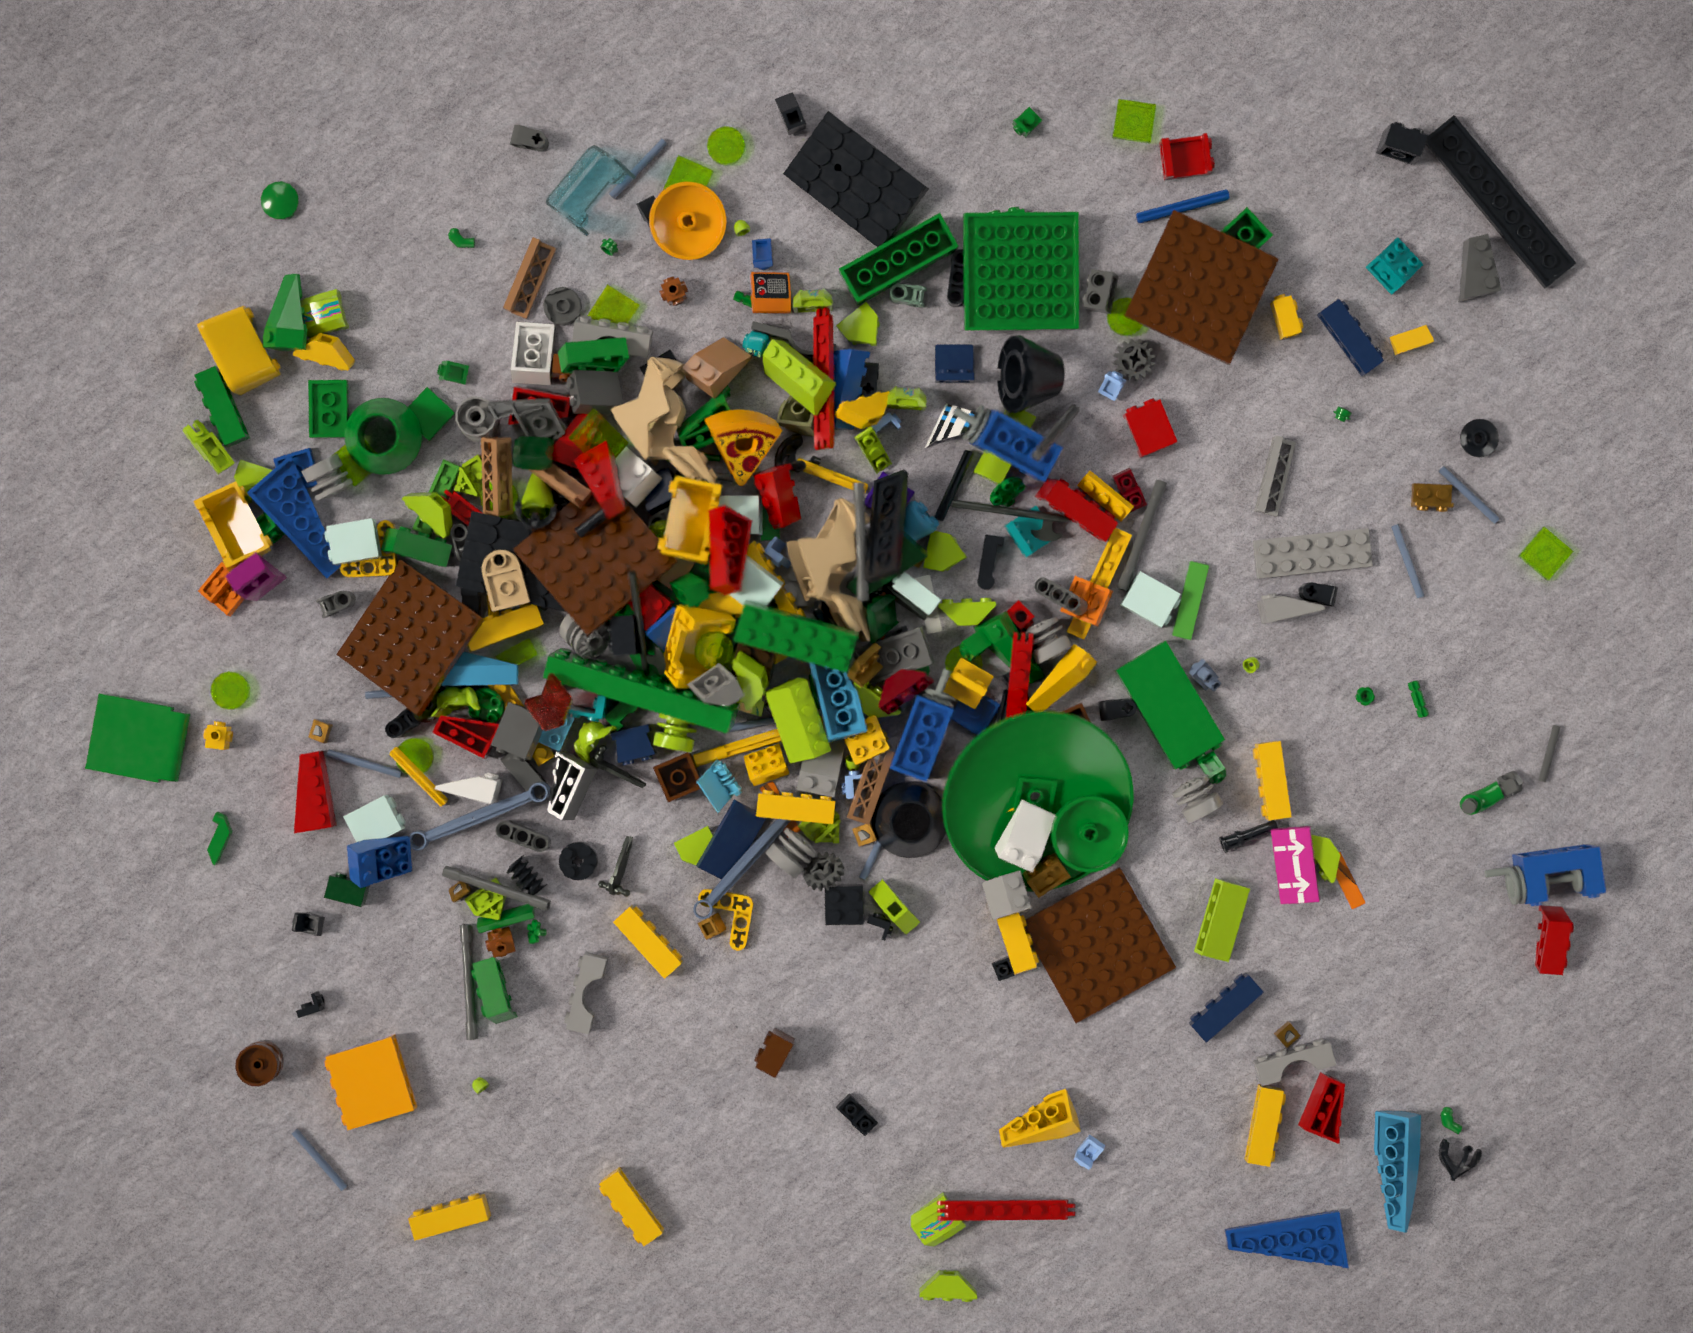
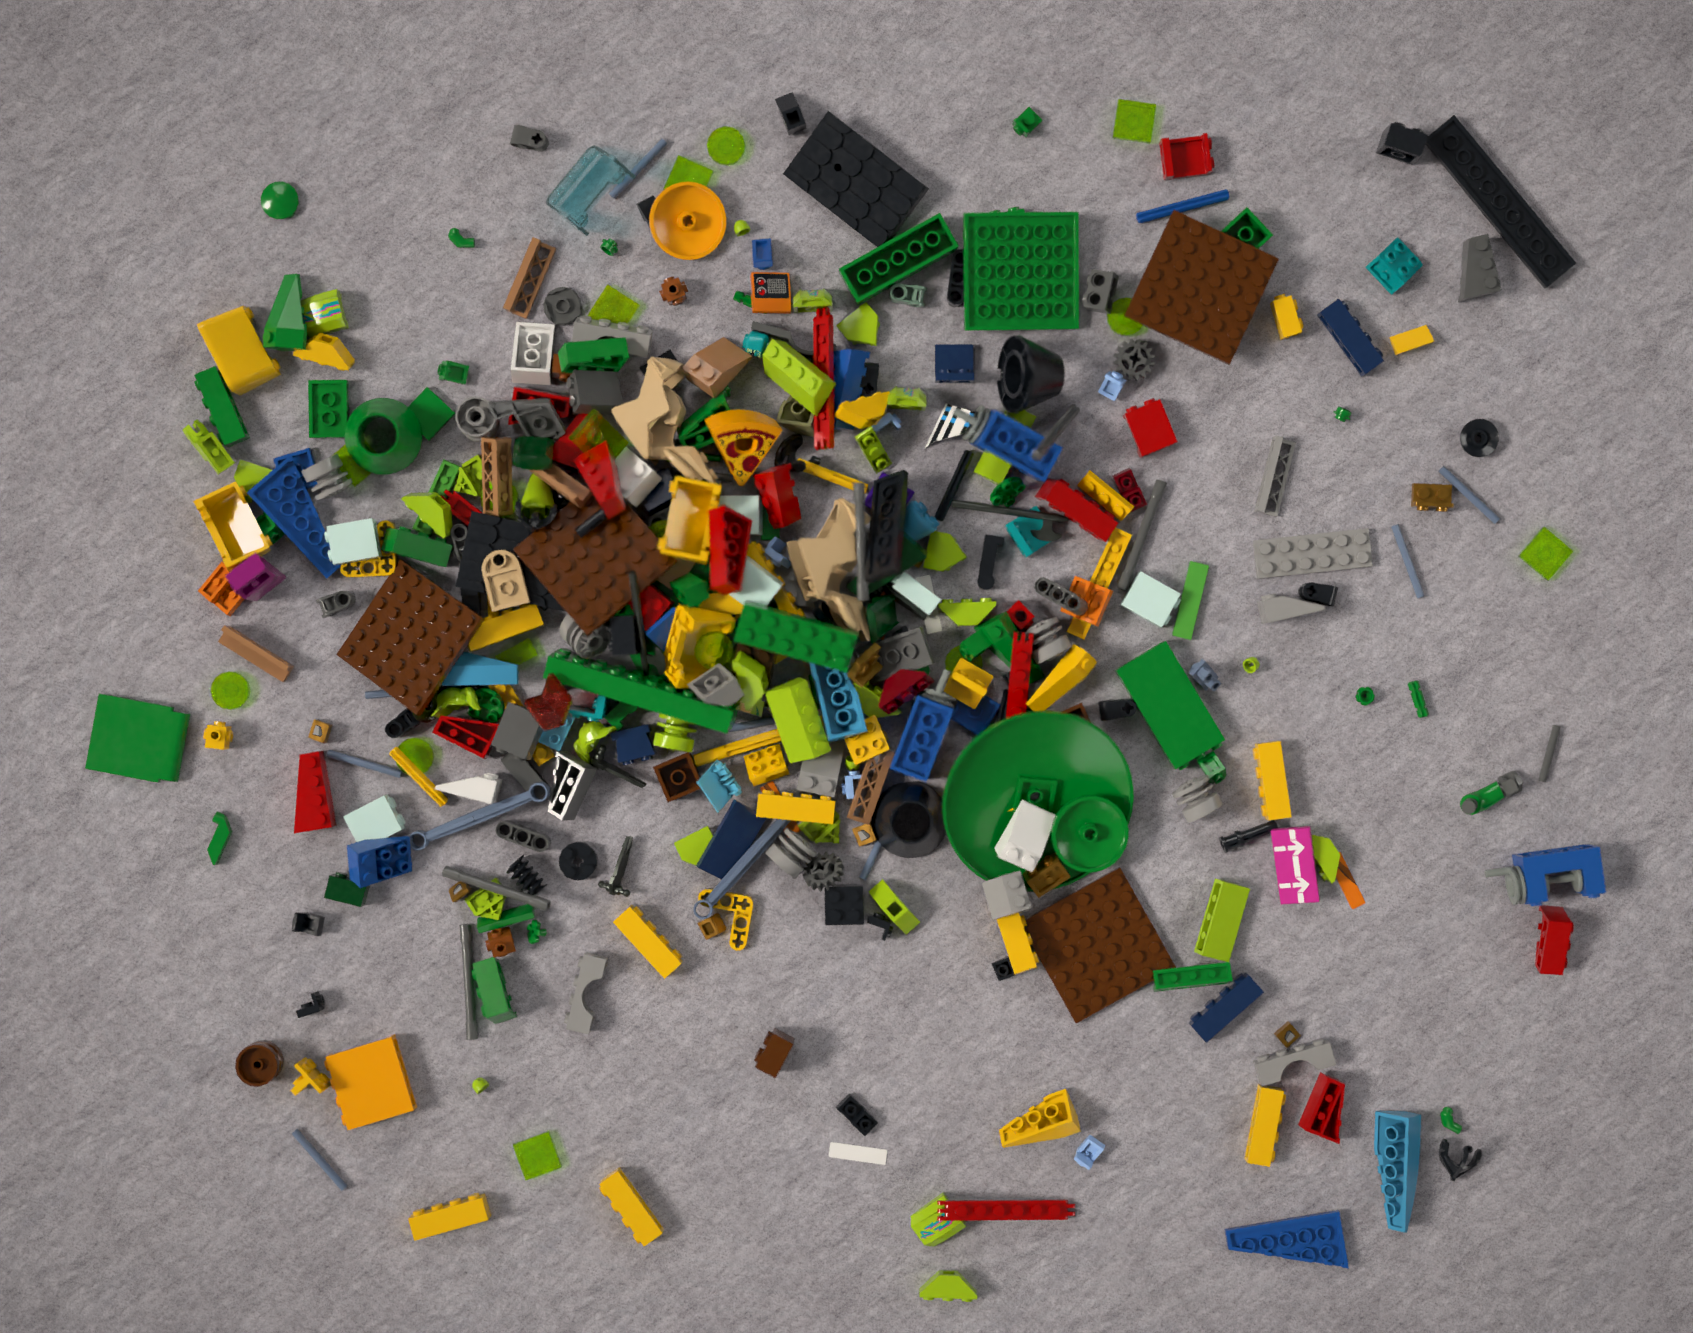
(255, 653): none -> medium nougat fence
(311, 1076): none -> yellow bracket
(537, 1155): none -> clear neon green tile
(857, 1153): none -> white sticker
(1192, 976): none -> green fence

